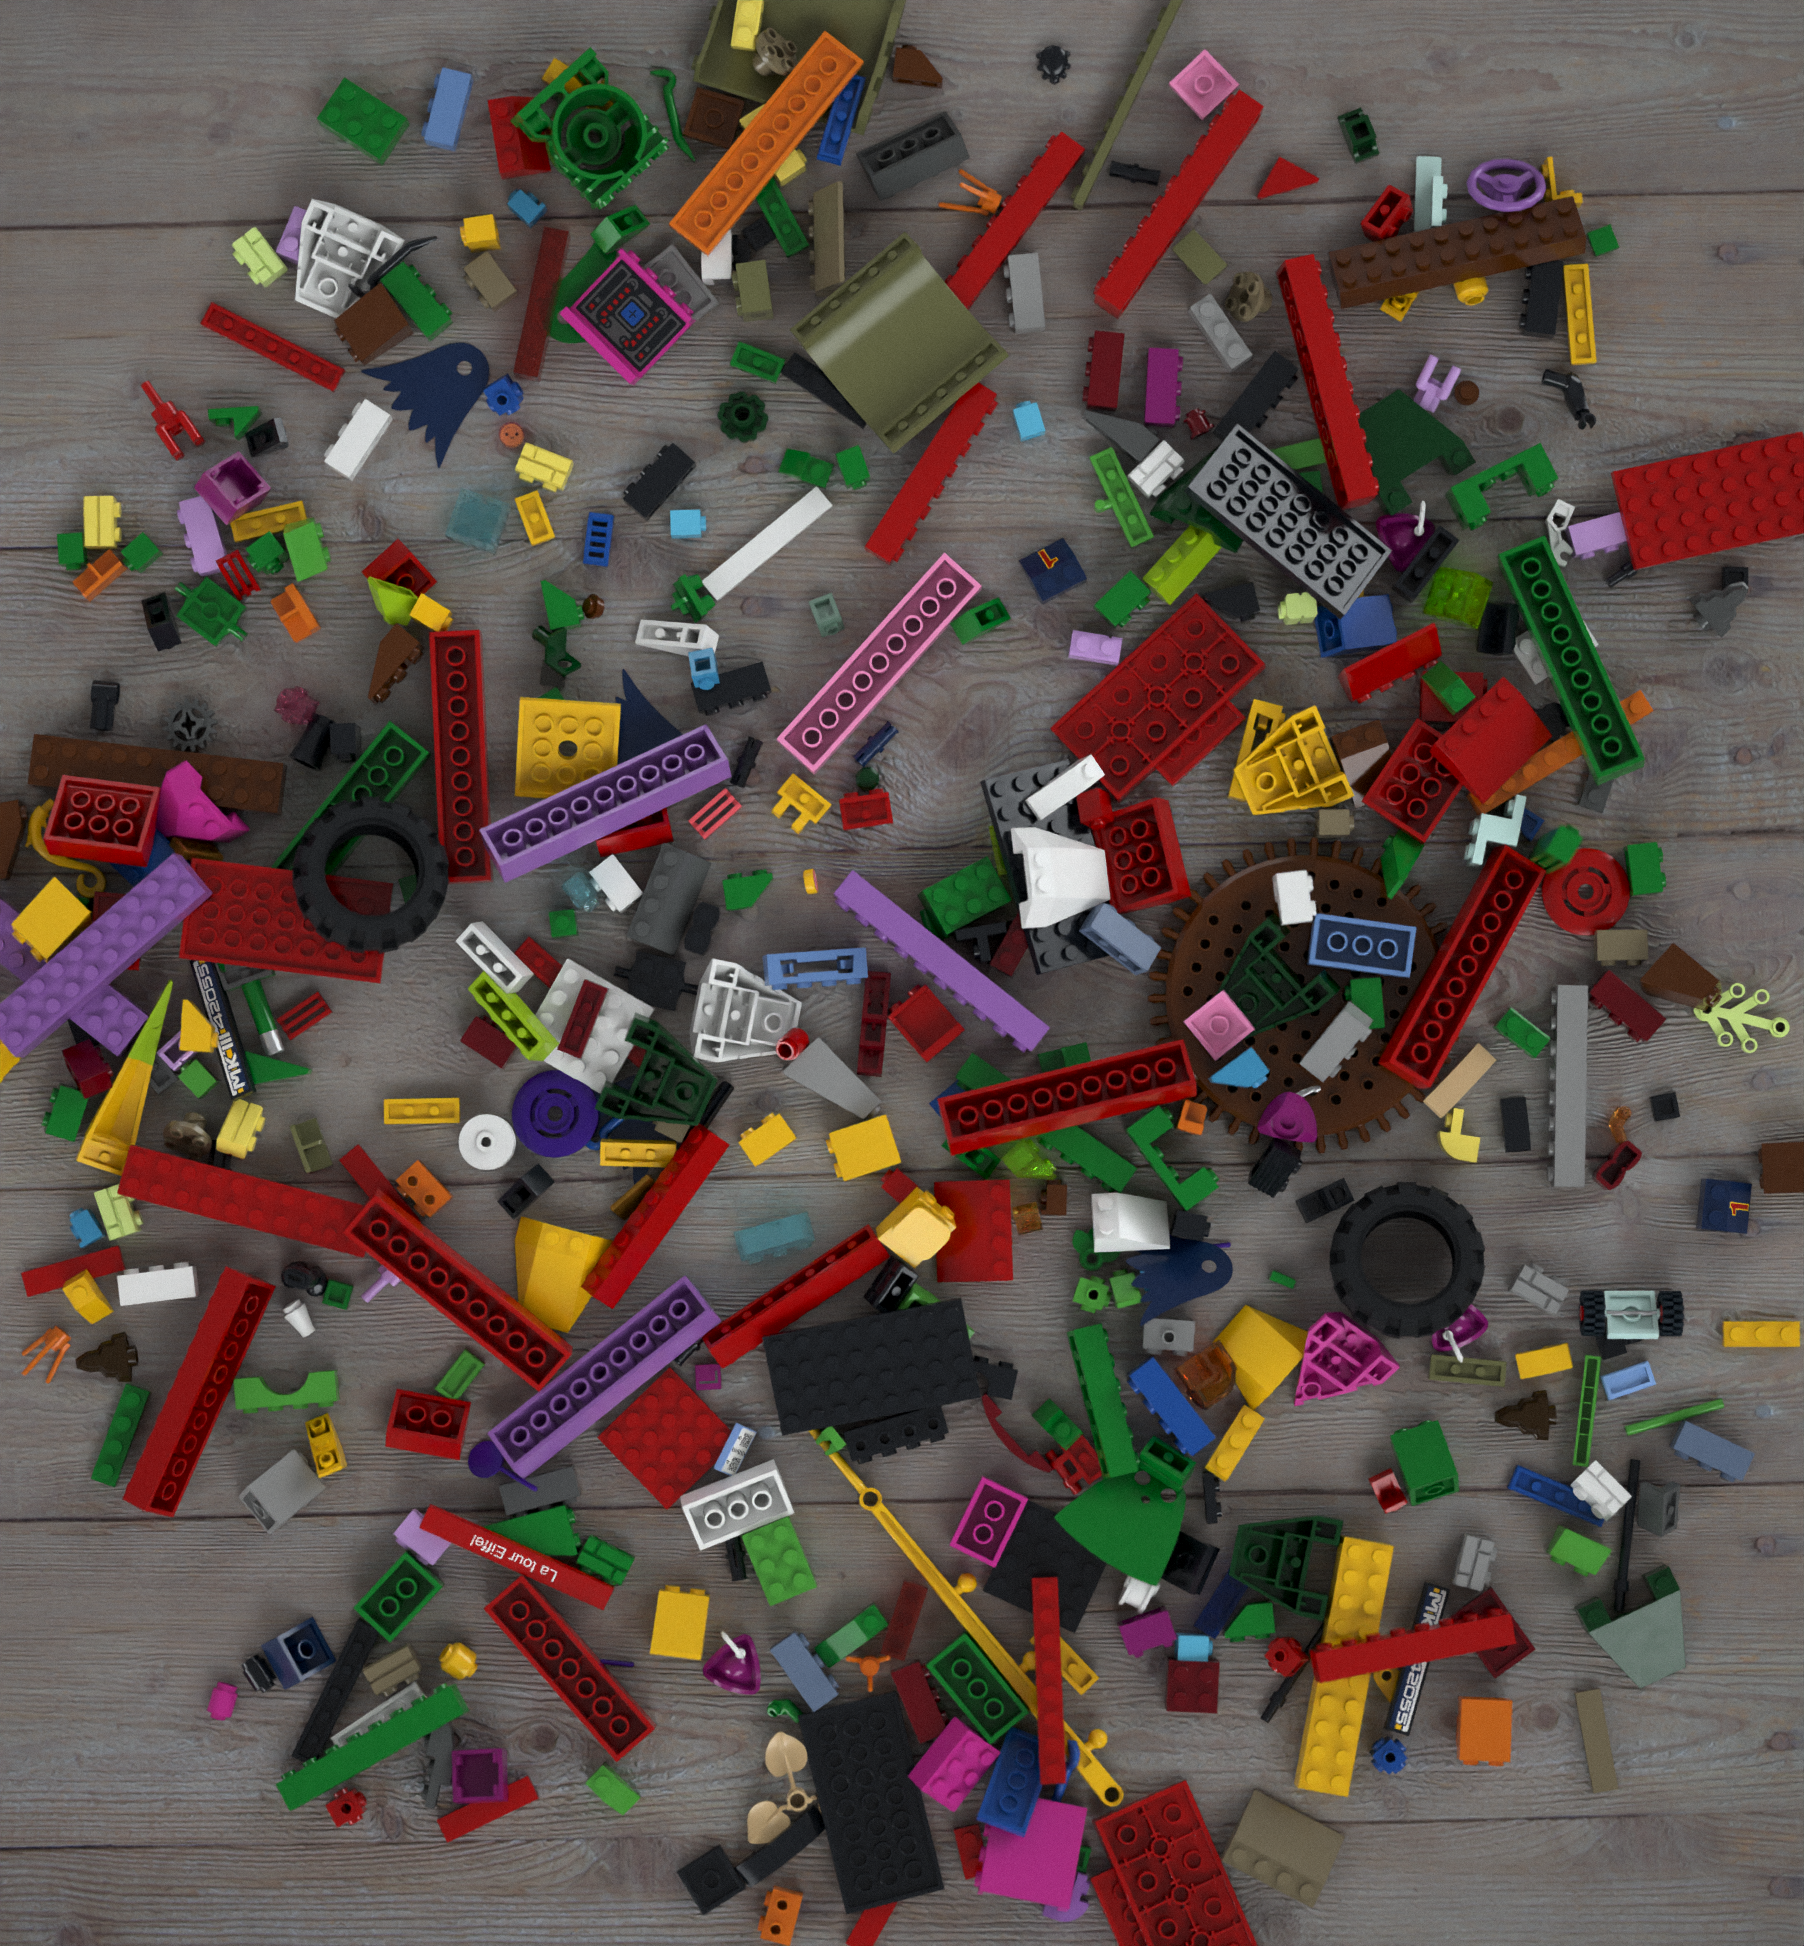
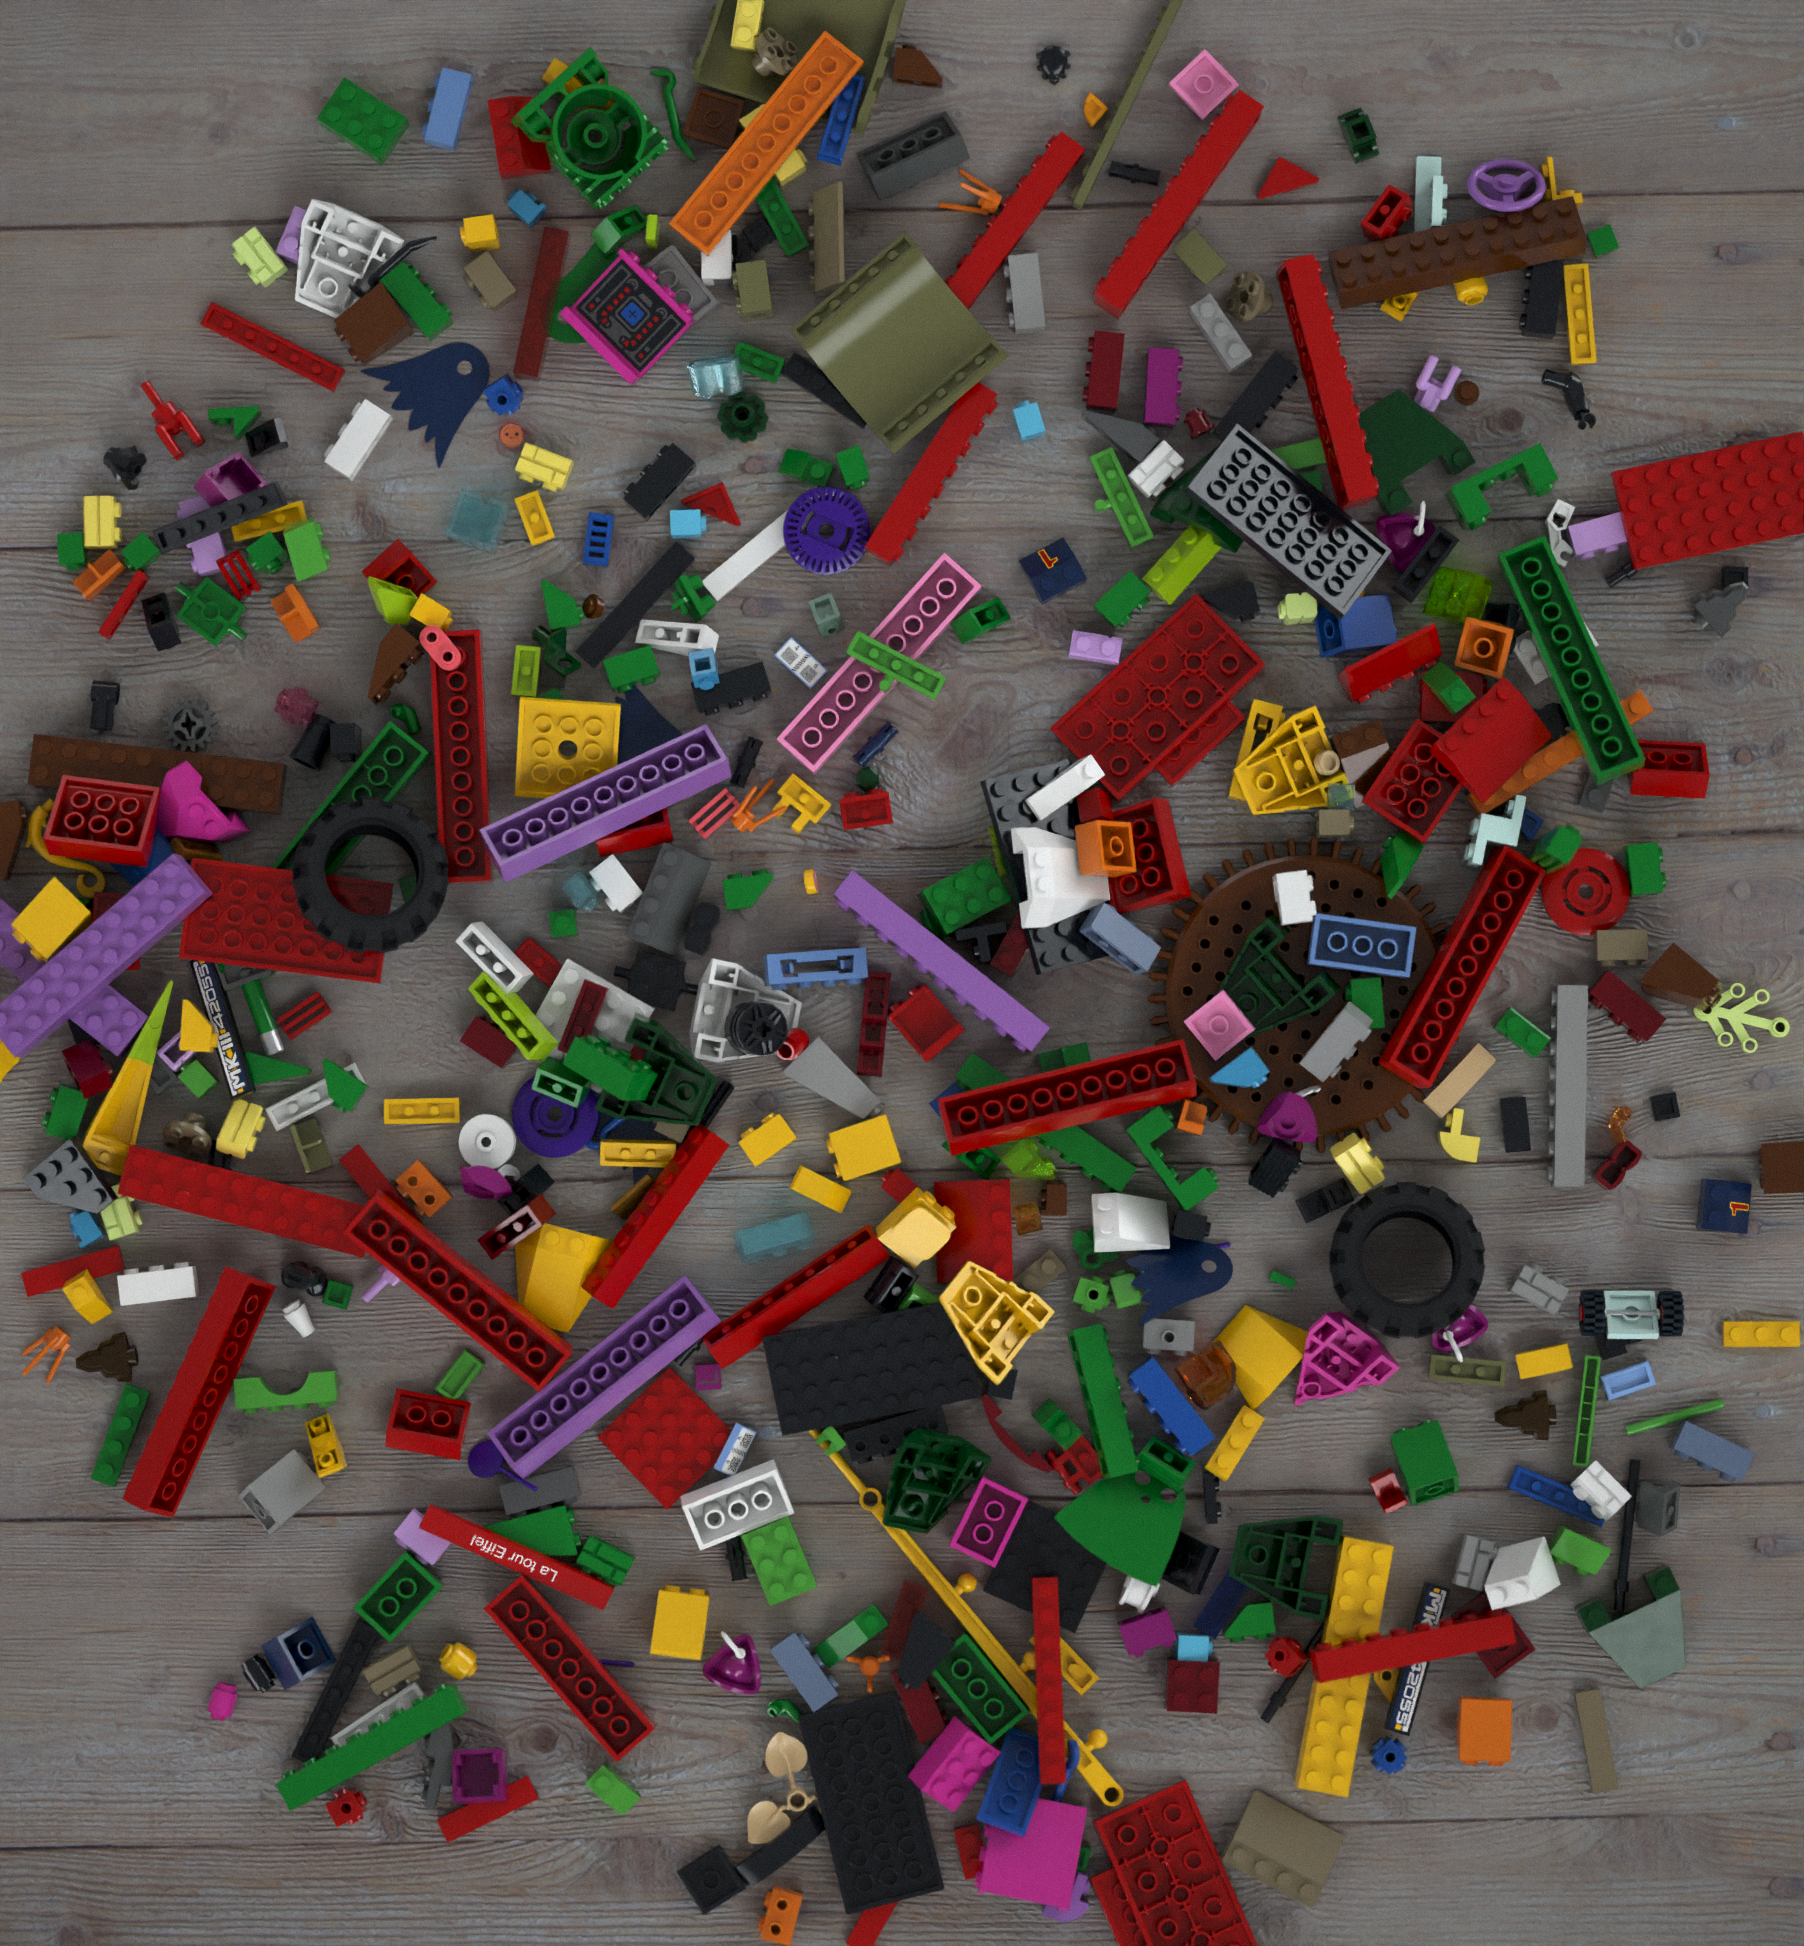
(71, 1179): none -> plate
(124, 604): none -> red tile
(125, 465): none -> black rock
(220, 517): none -> black tile
(304, 1102): none -> white tile
(343, 1087): none -> green slope
(407, 715): none -> green arm
(440, 647): none -> coral plate
(486, 1182): none -> magenta hat
(516, 1226): none -> dark red brick
(526, 671): none -> lime plate
(561, 1082): none -> green brick
(610, 1068): none -> green brick
(631, 669): none -> green brick
(635, 605): none -> black tile
(652, 231): none -> lime tile
(713, 502): none -> red tile
(716, 376): none -> clear light blue brick
(742, 1028): none -> black wheel
(744, 818): none -> orange plant
(800, 663): none -> white tile
(819, 553): none -> dark purple piece
(820, 1189): none -> yellow slope
(895, 666): none -> bright green plate
(922, 1651): none -> black slope
(928, 1477): none -> dark green wedge
(992, 1317): none -> yellow wedge
(1040, 1273): none -> dark tan plate
(1094, 110): none -> light orange tile
(1105, 848): none -> orange brick
(1326, 762): none -> tan tile
(1340, 796): none -> clear light blue plate
(1357, 1163): none -> light yellow brick
(1484, 647): none -> orange slope
(1521, 1573): none -> white slope
(1671, 770): none -> red slope

